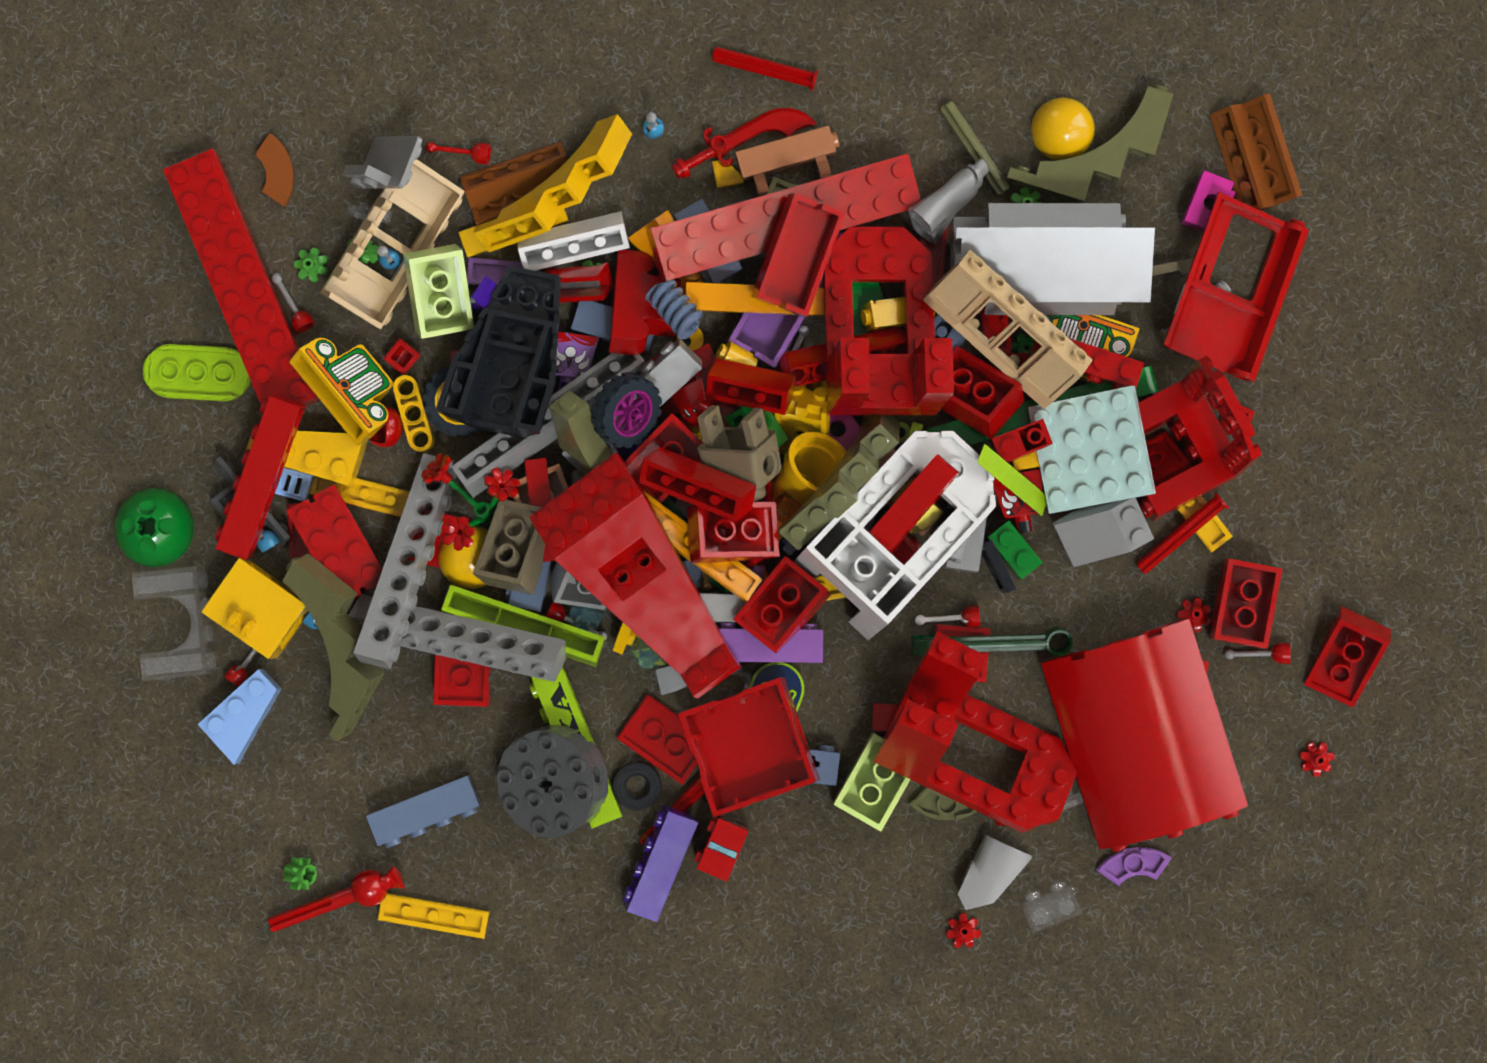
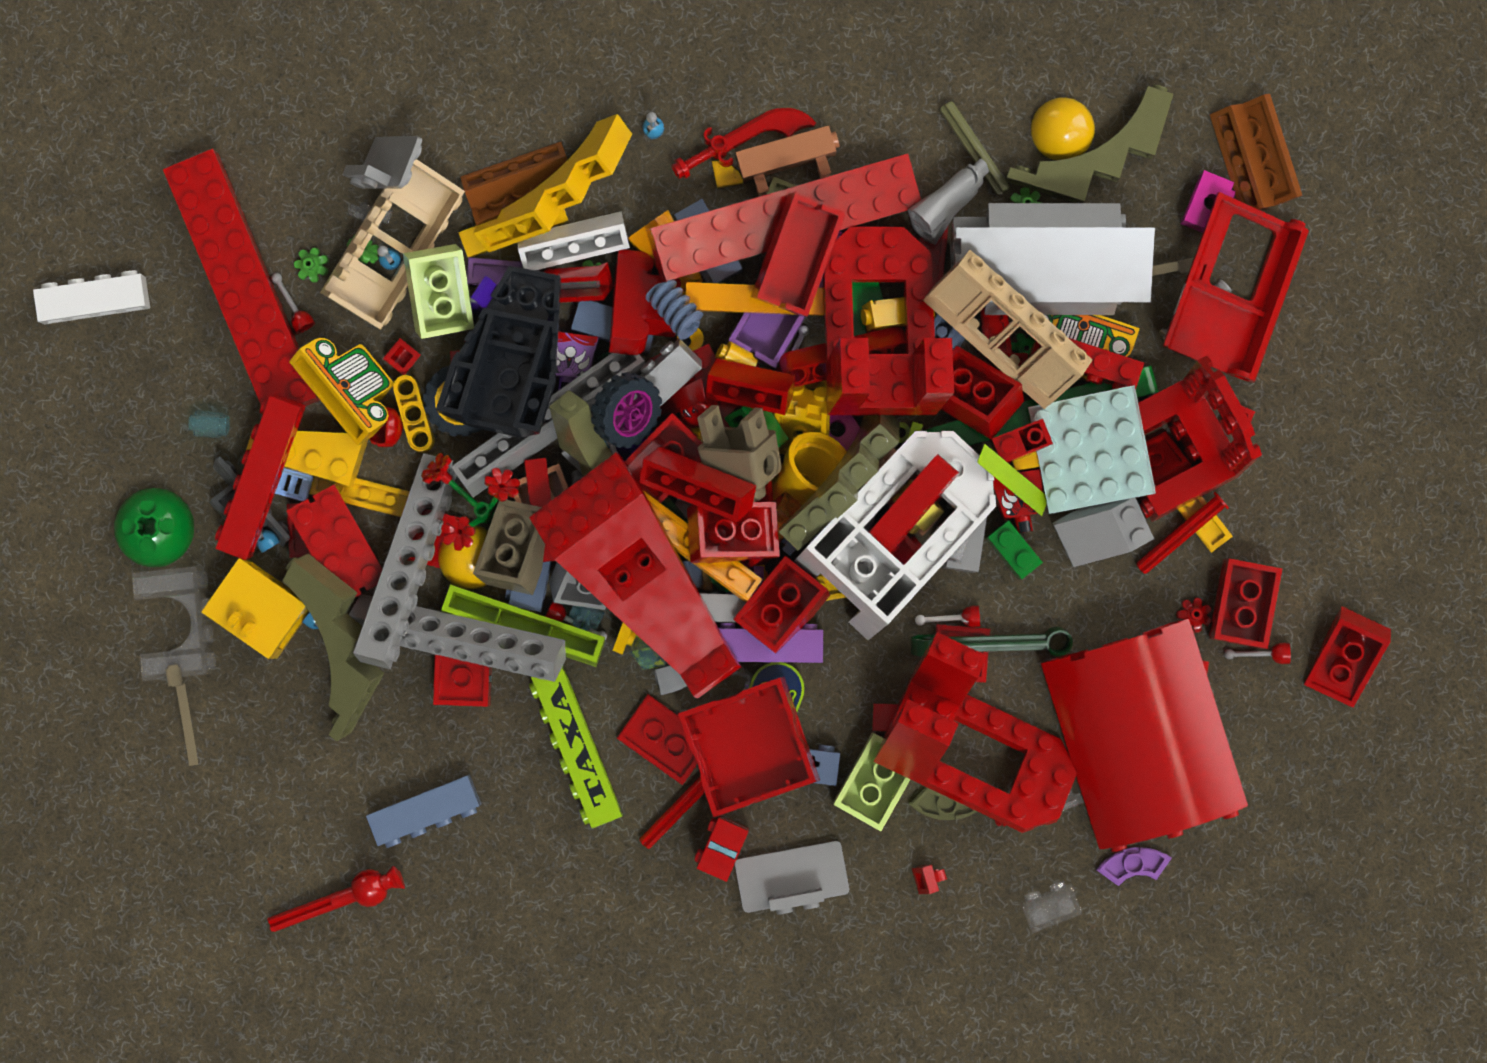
(91, 298): none -> white brick
(174, 679): none -> dark tan piece
(196, 373): lime tile -> none
(209, 424): none -> clear light blue brick
(238, 674): red hinge -> none
(239, 716): light blue wedge -> none
(278, 169): dark orange tile -> none
(299, 873): bright green gear -> none
(434, 915): yellow tile -> none
(479, 152): red hinge -> none
(552, 781): dark grey brick -> none
(620, 786): black tyre -> none
(659, 863): brick -> none
(765, 67): red axle -> none
(792, 878): none -> light grey bracket
(927, 878): none -> red tile
(956, 931): red plant -> none
(990, 872): light grey panel -> none
(997, 567): black tile -> none
(1313, 755): red plant -> none

